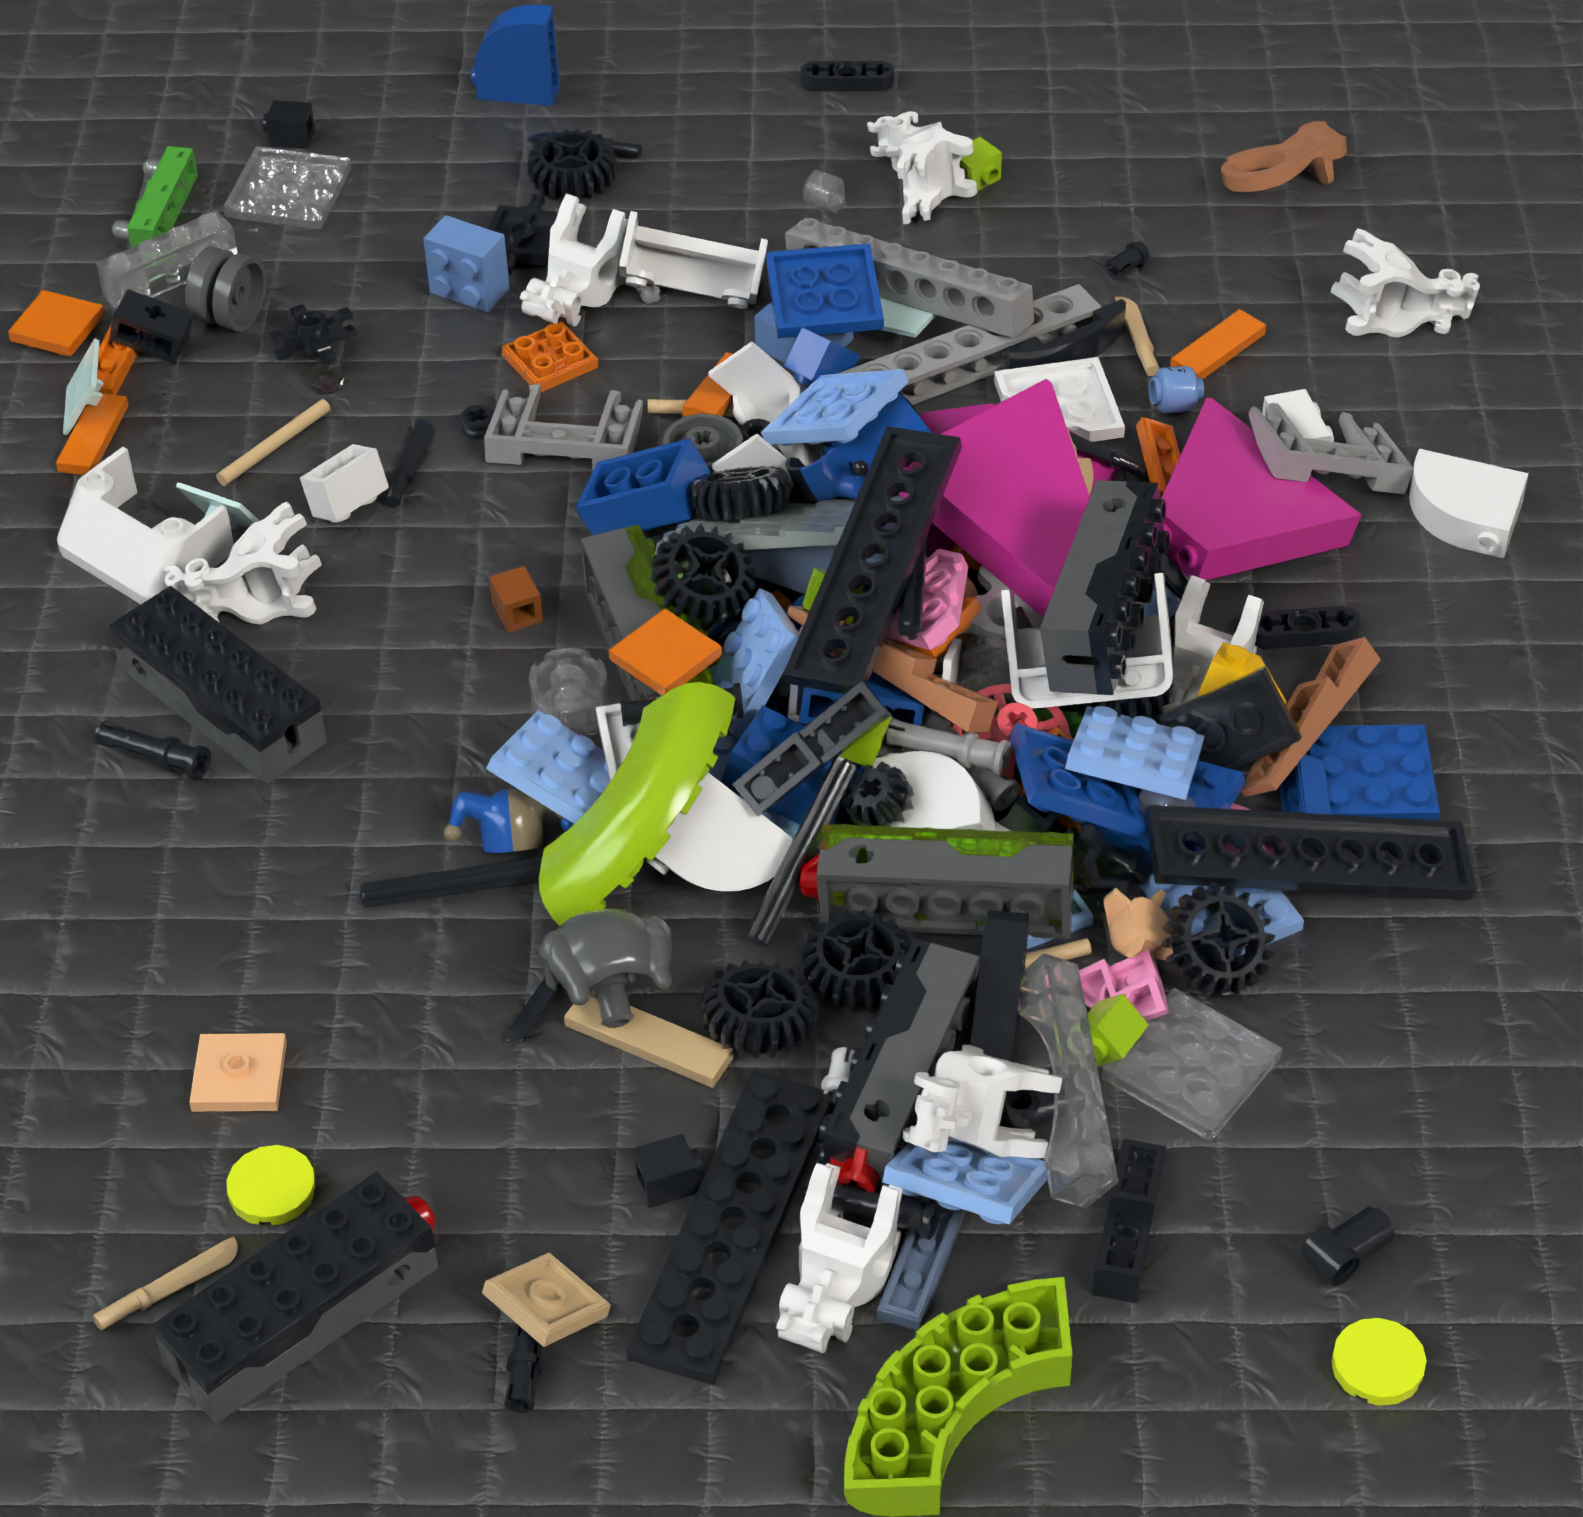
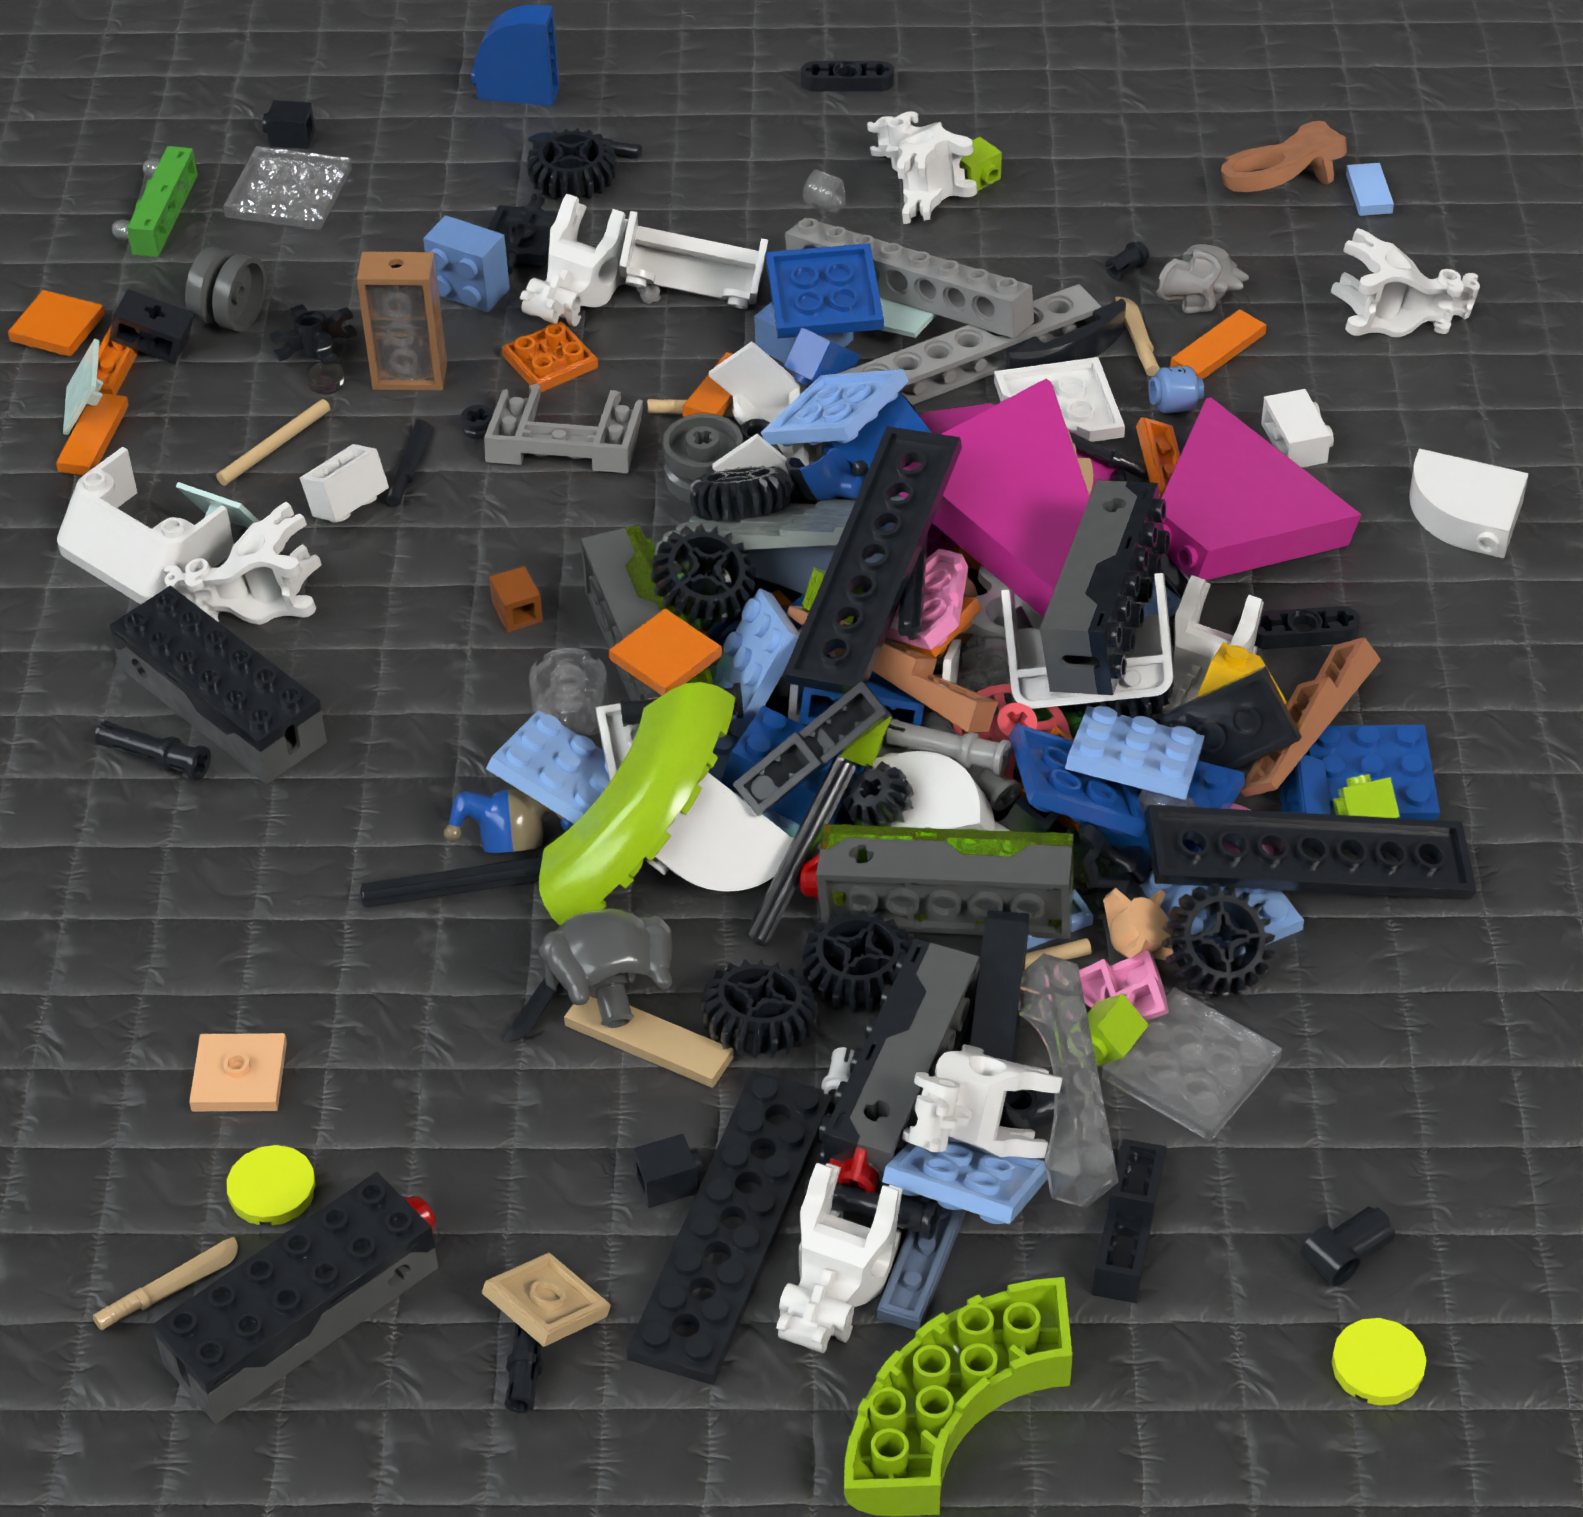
(163, 260): clear brick -> none
(402, 320): none -> brick
(642, 488): blue brick -> none
(1200, 278): none -> light grey head
(1366, 454): light grey wedge -> none
(1367, 798): none -> lime brick
(1369, 189): none -> light blue tile

